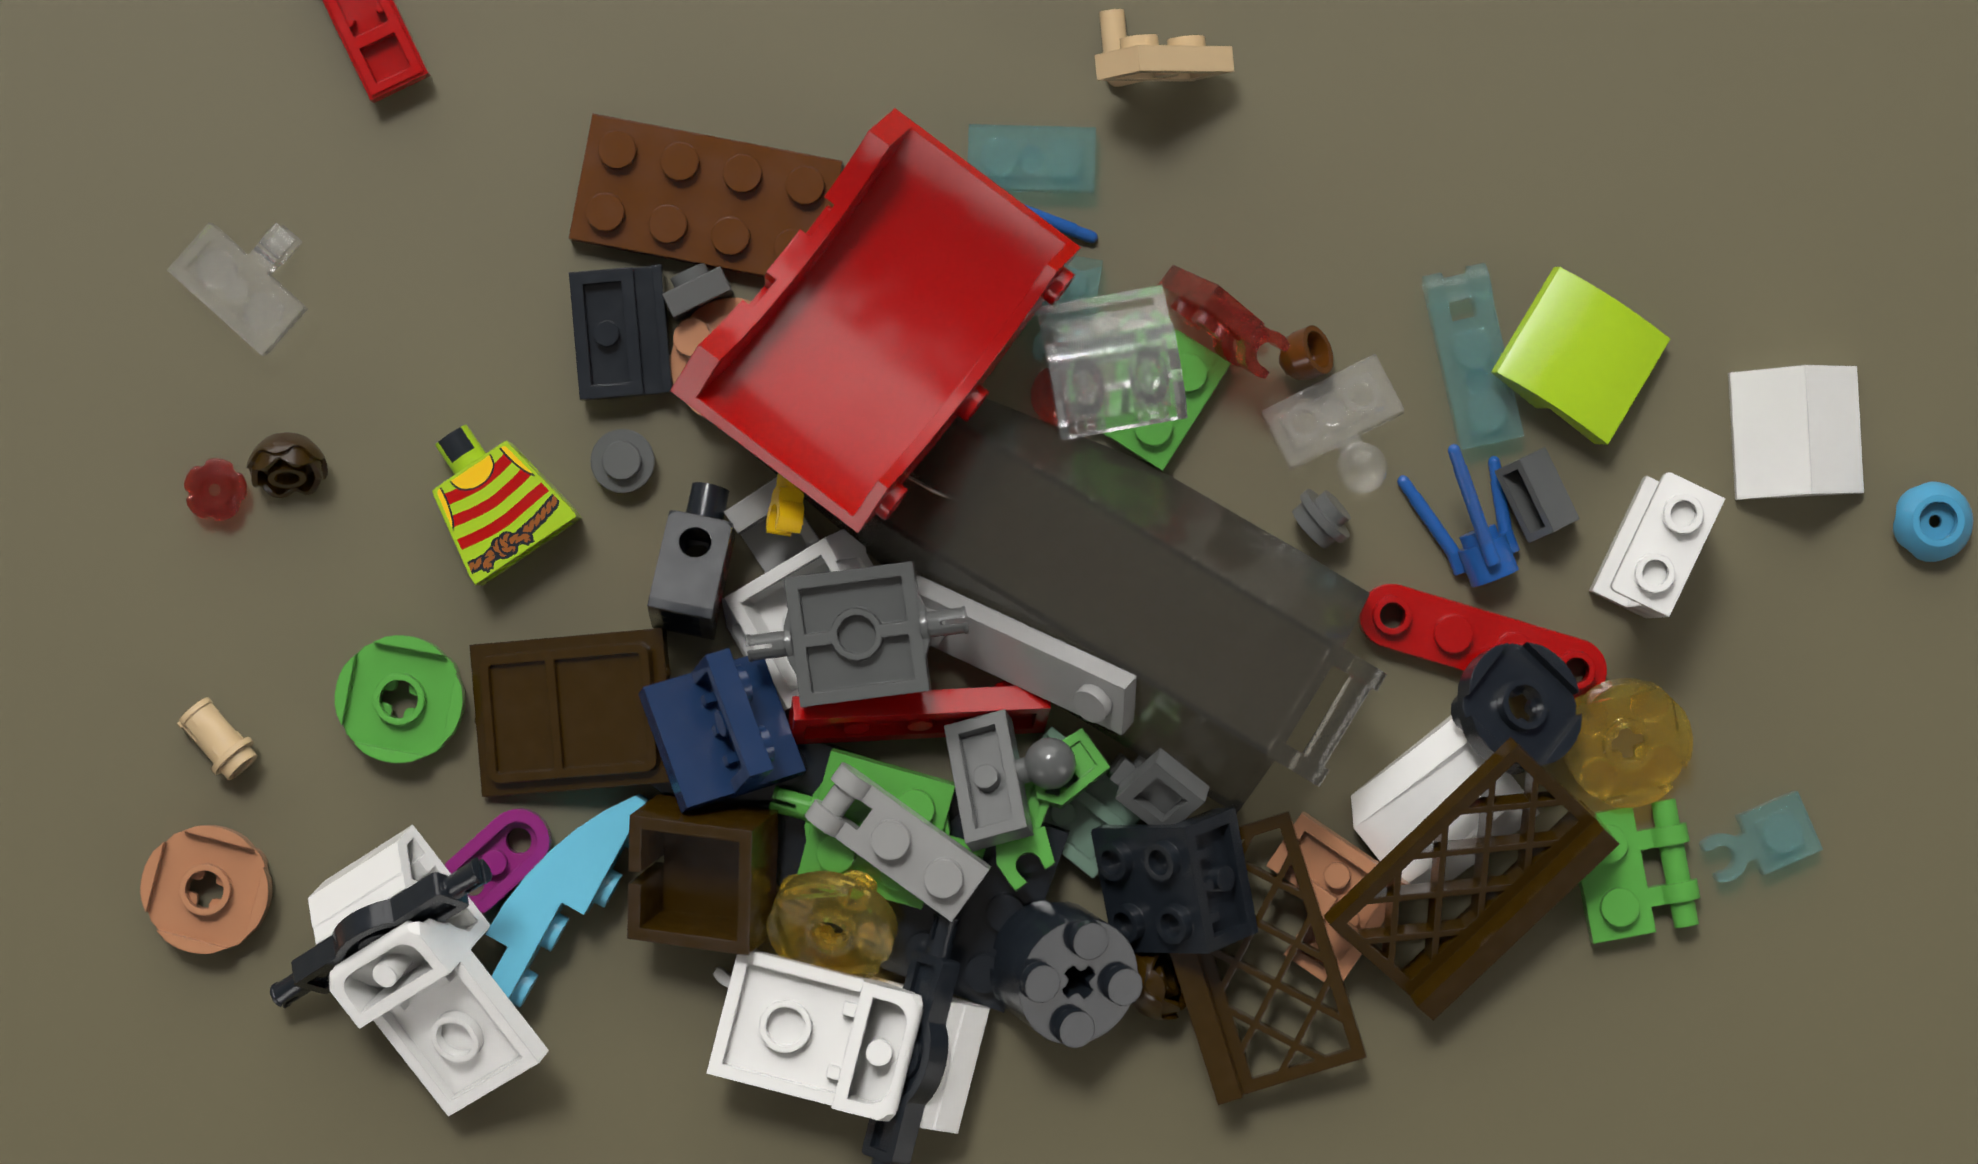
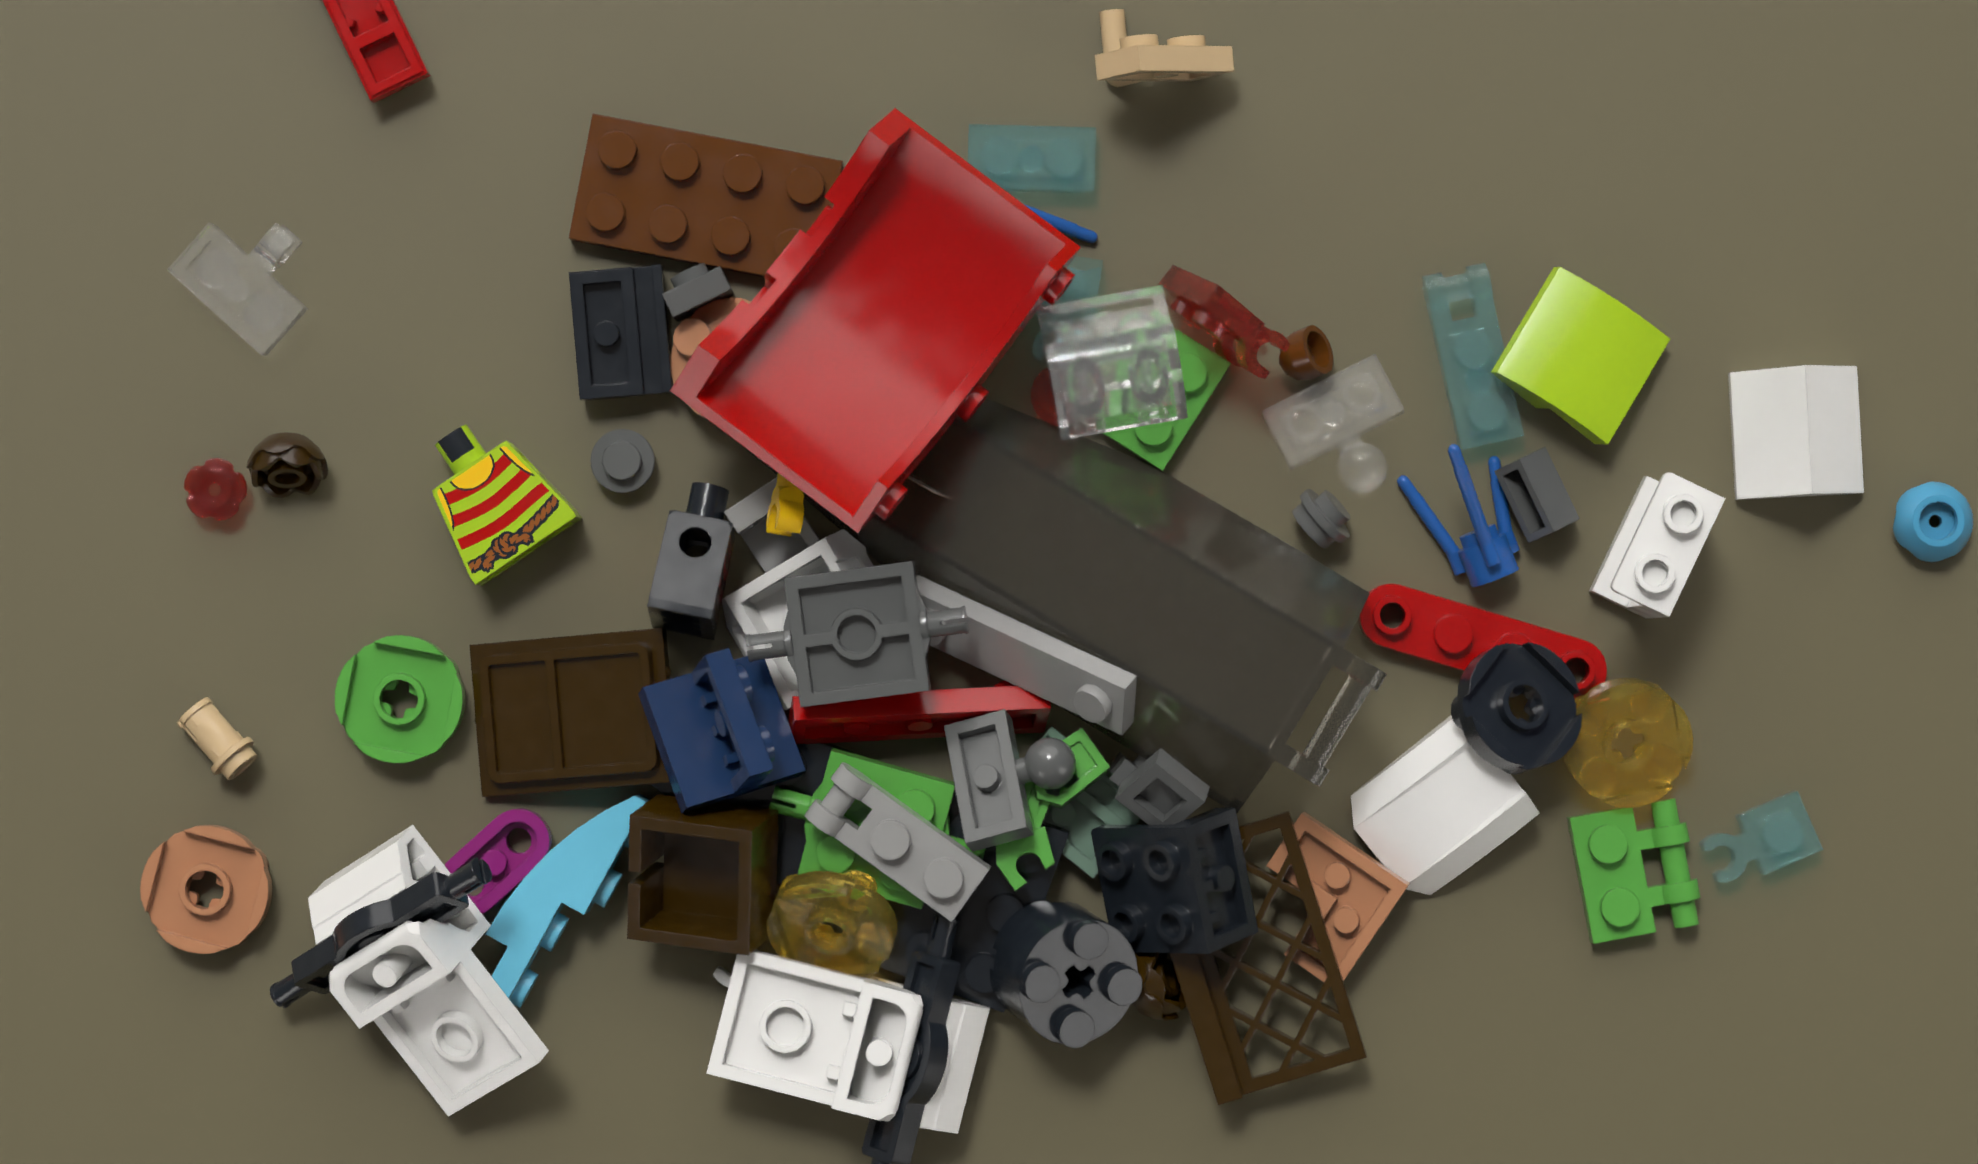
(1500, 905): dark brown fence -> none

